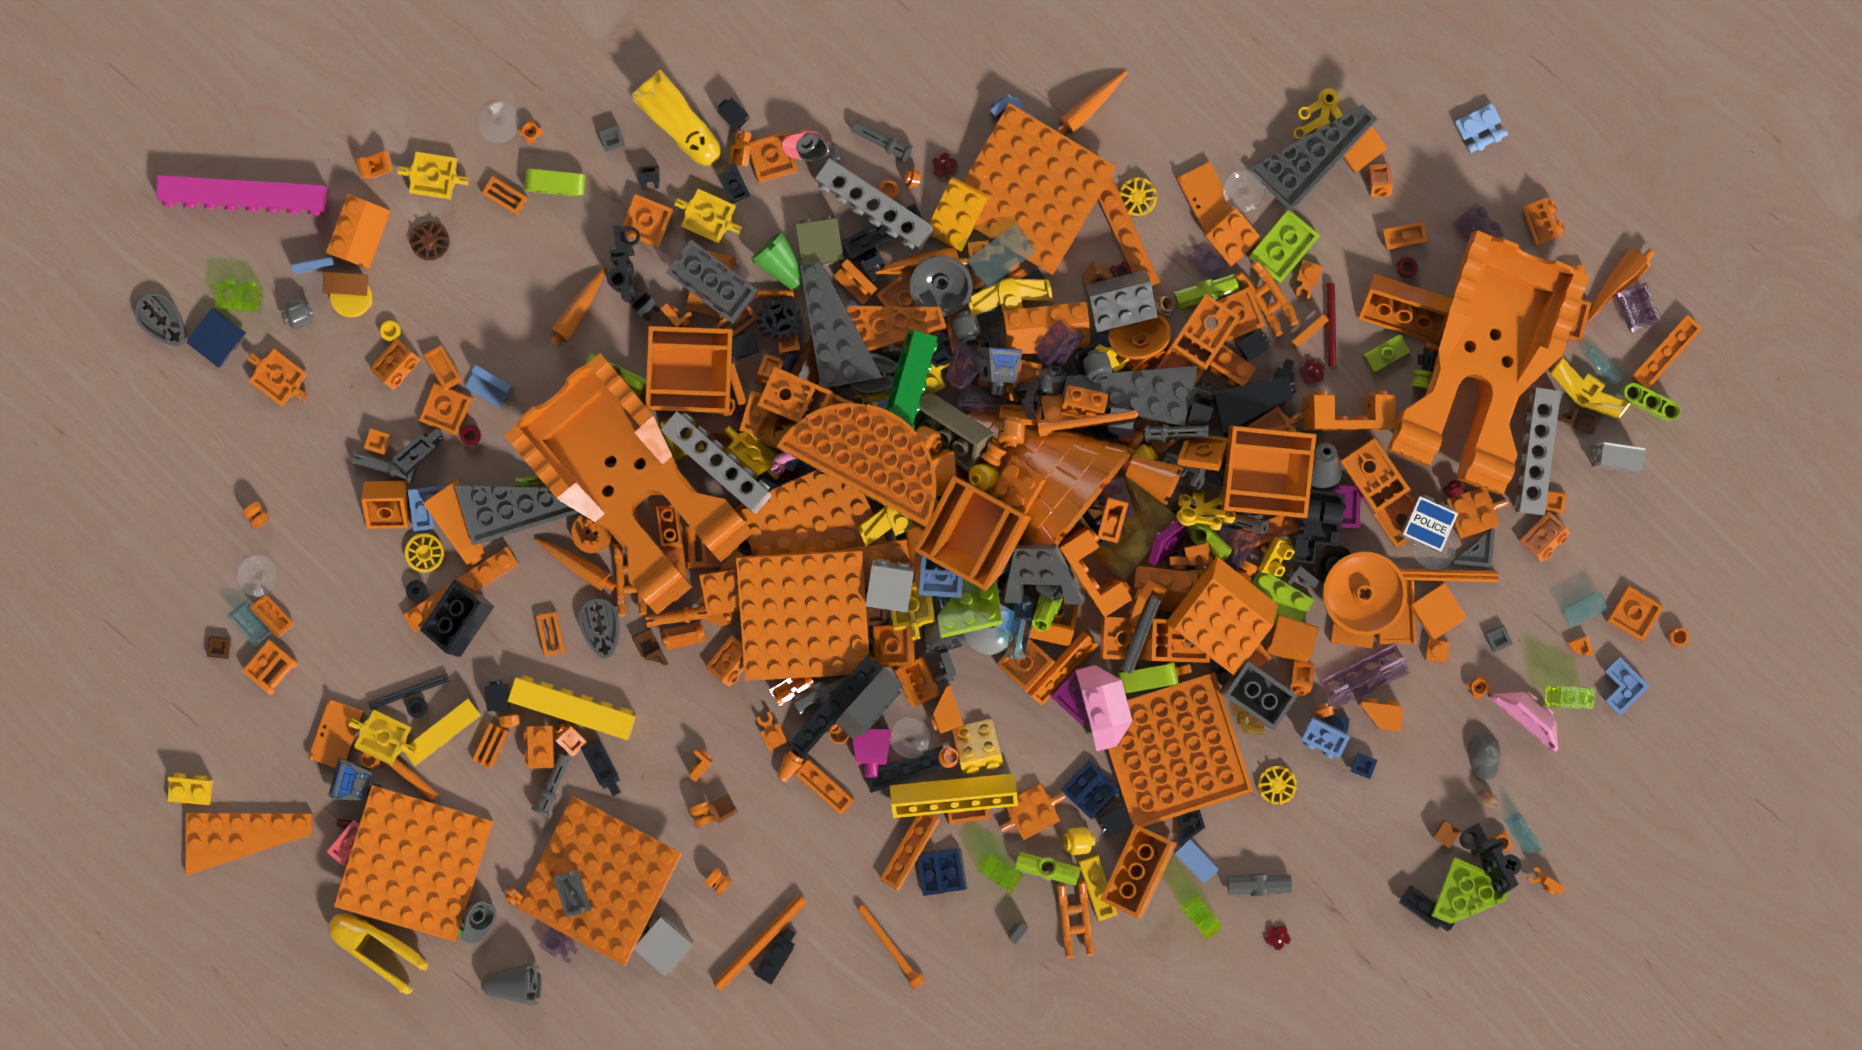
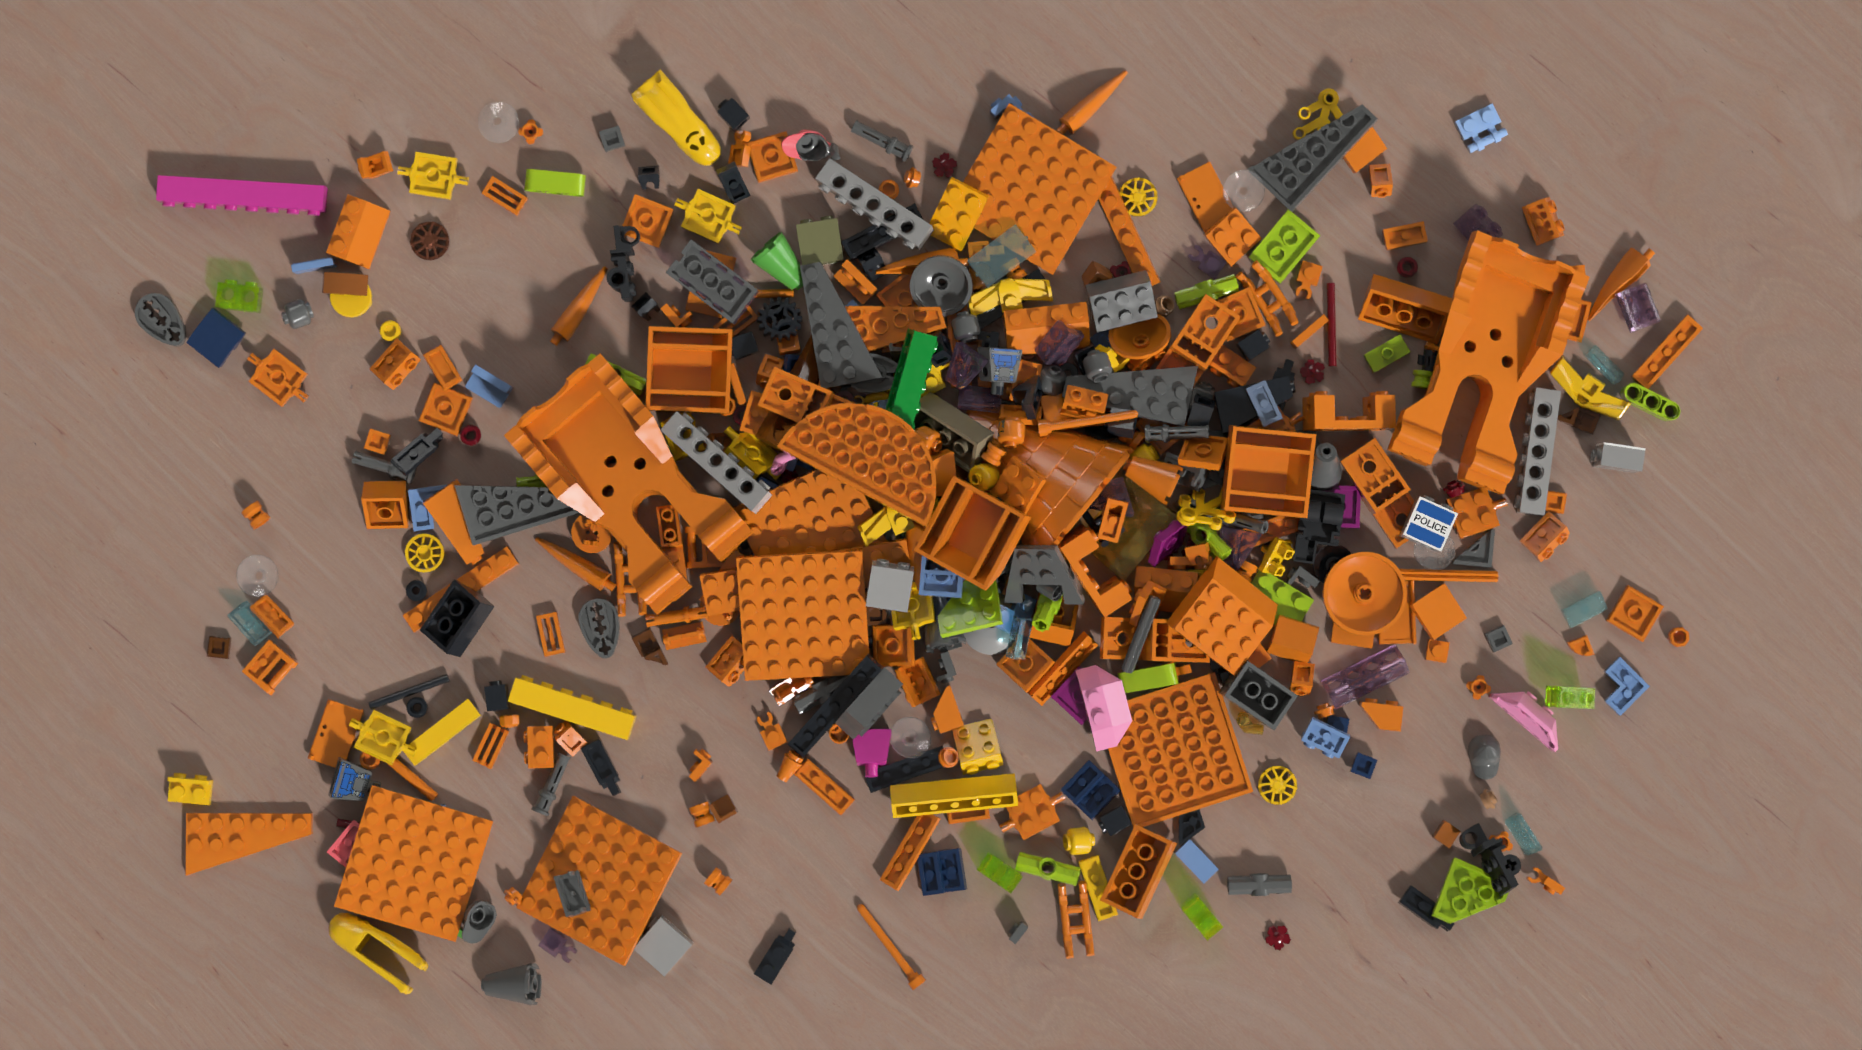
(759, 943): orange axle -> none
(1264, 403): none -> sand blue plate

